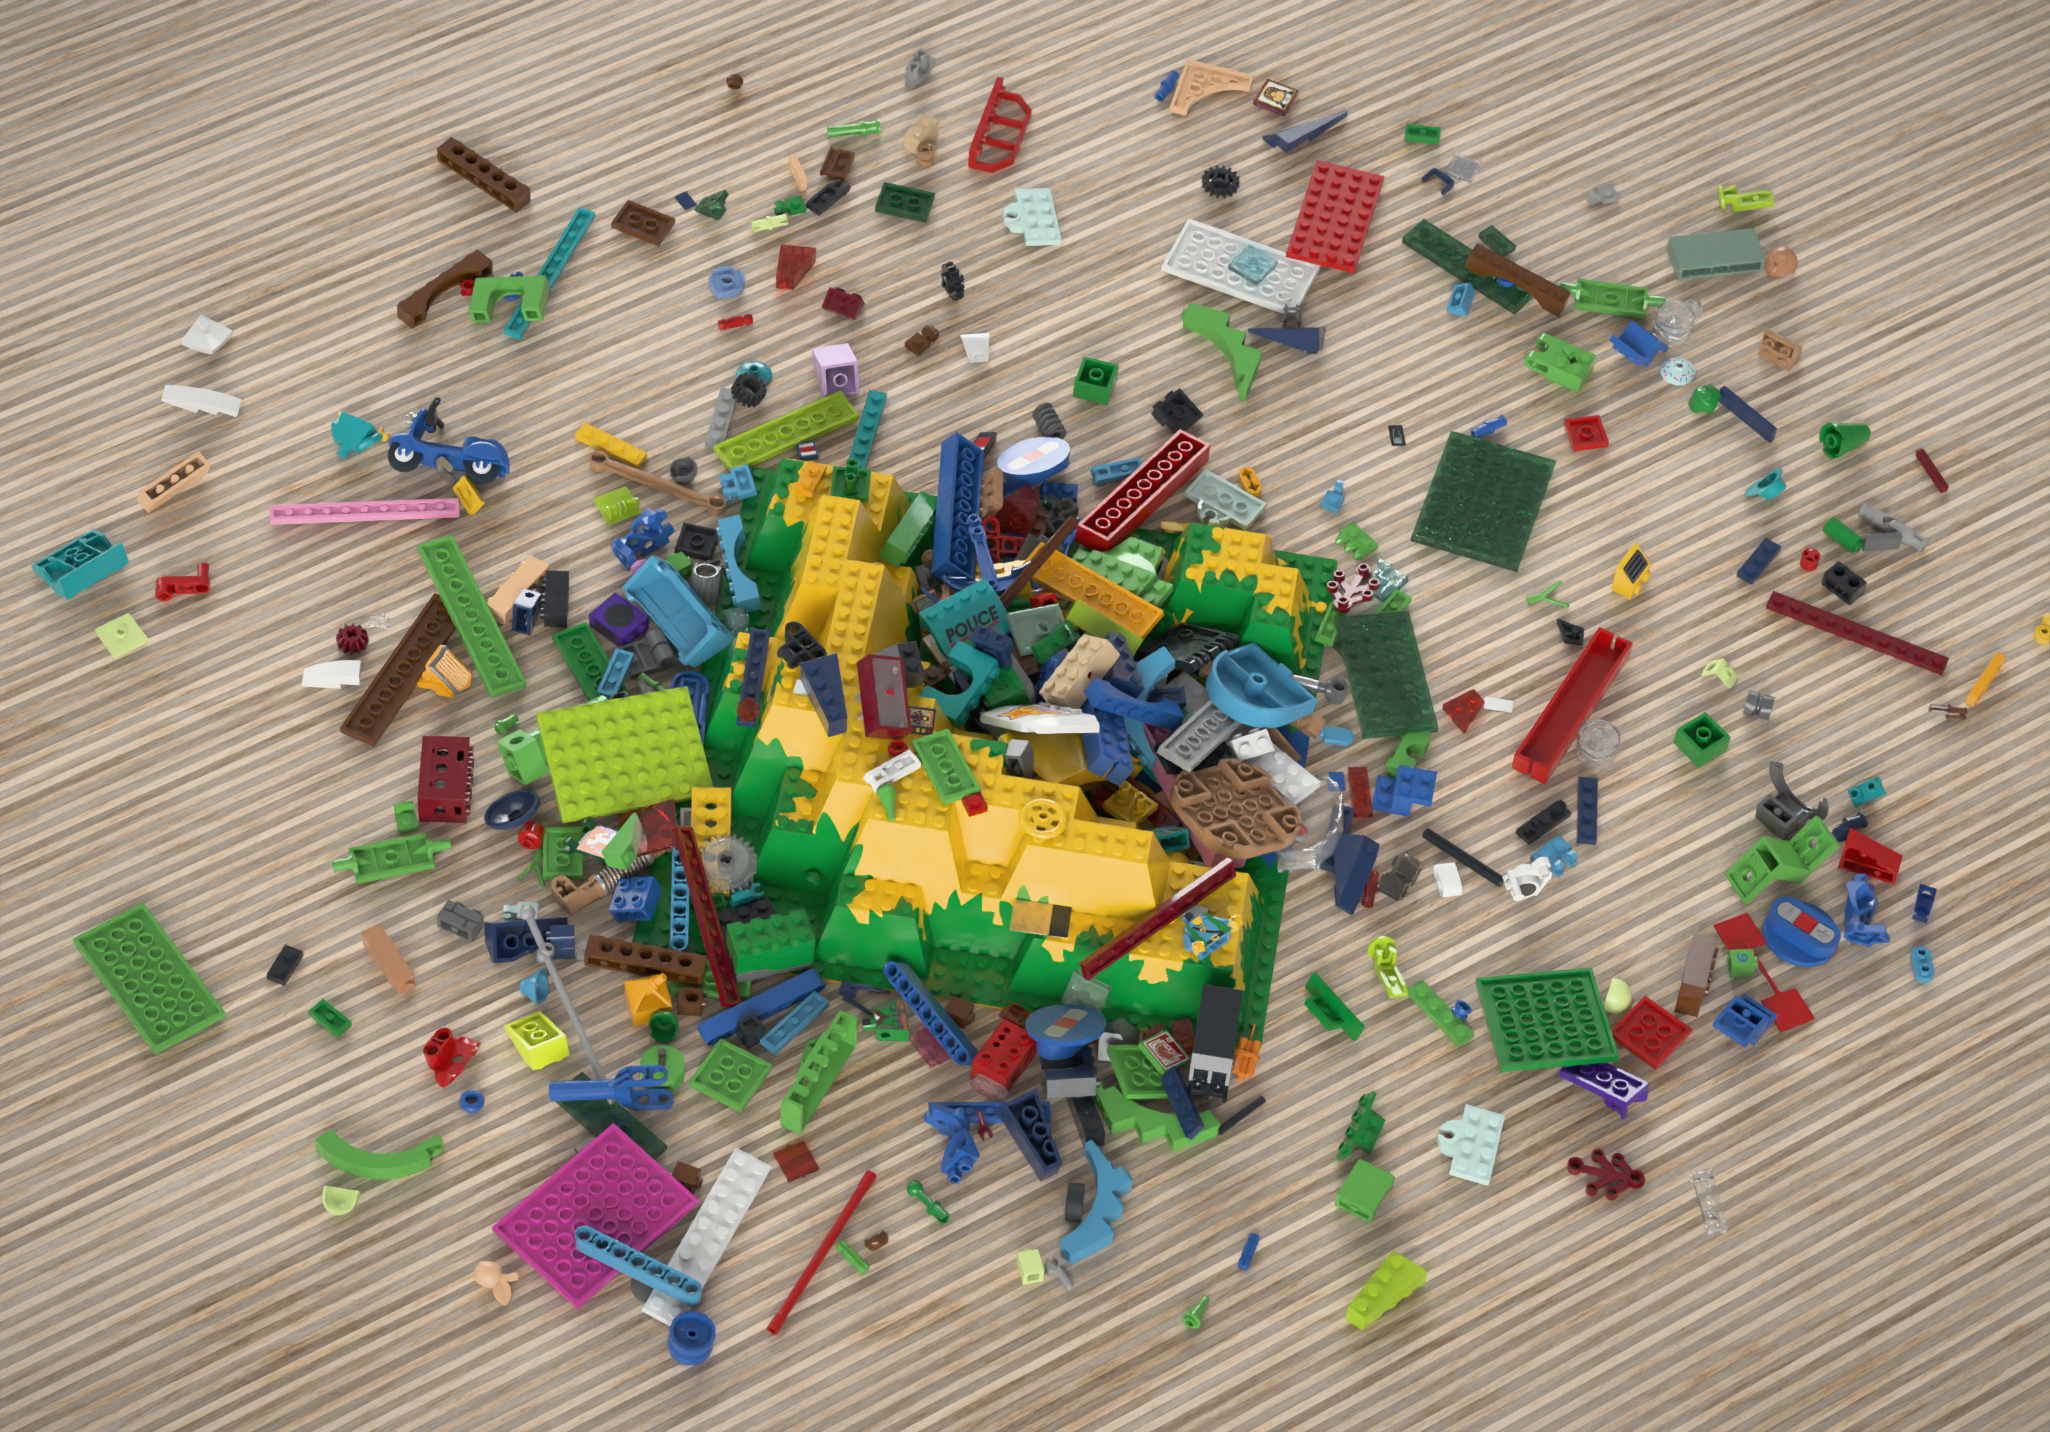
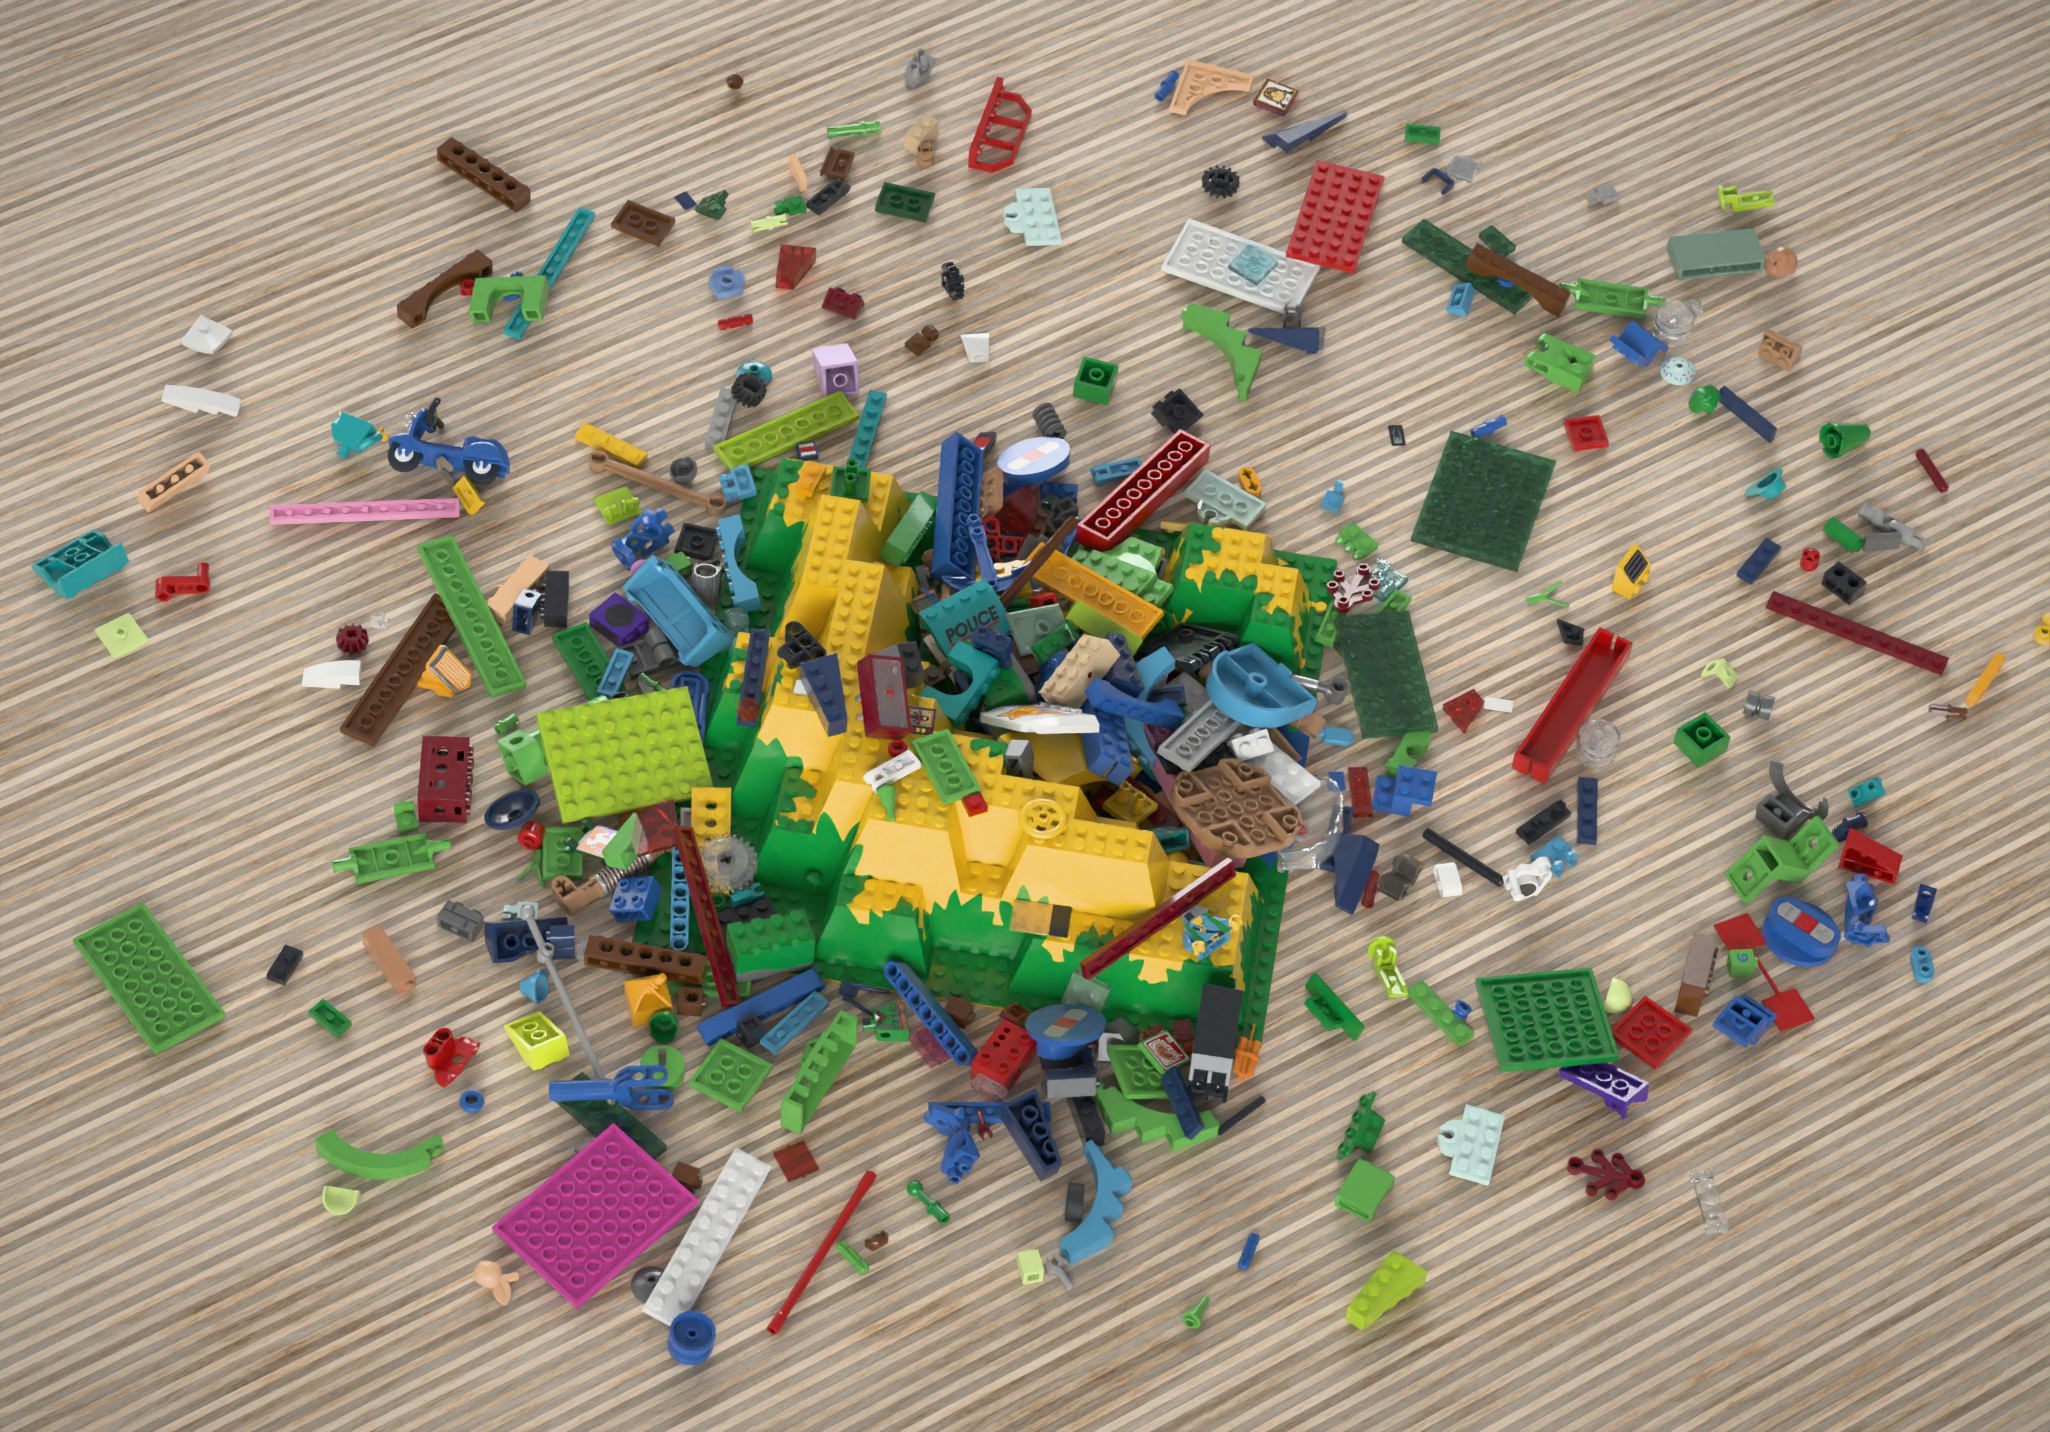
(645, 1272): dark azure beam -> none

